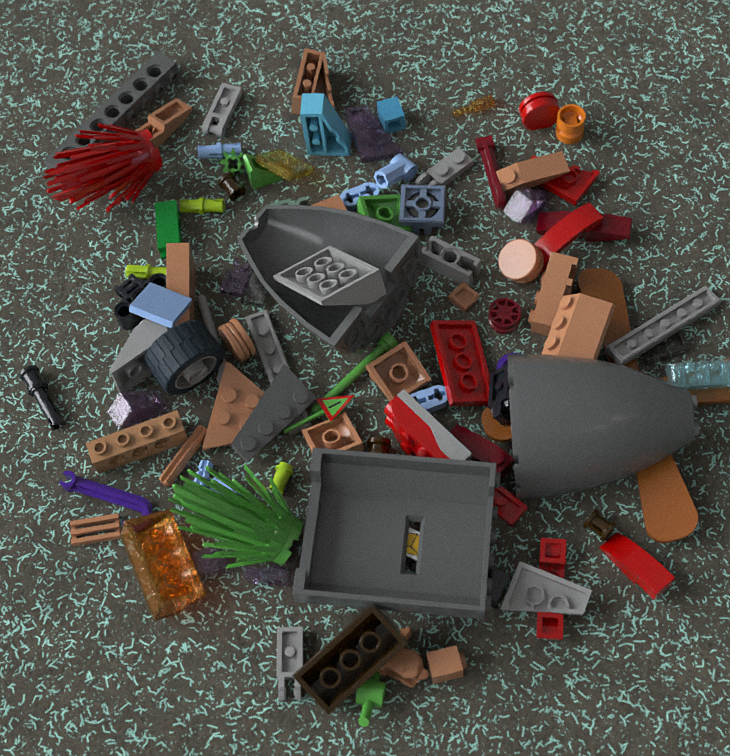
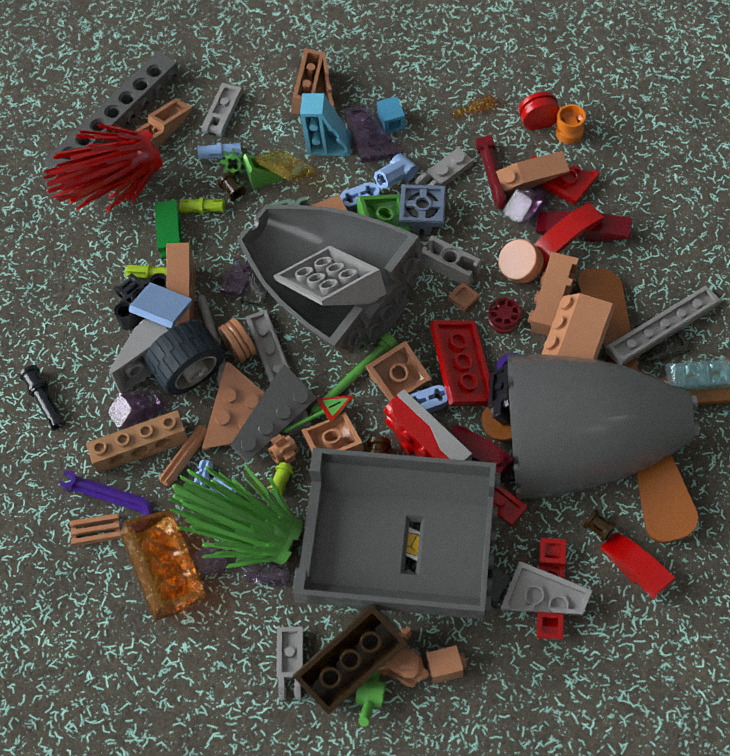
(282, 449): none -> nougat gear

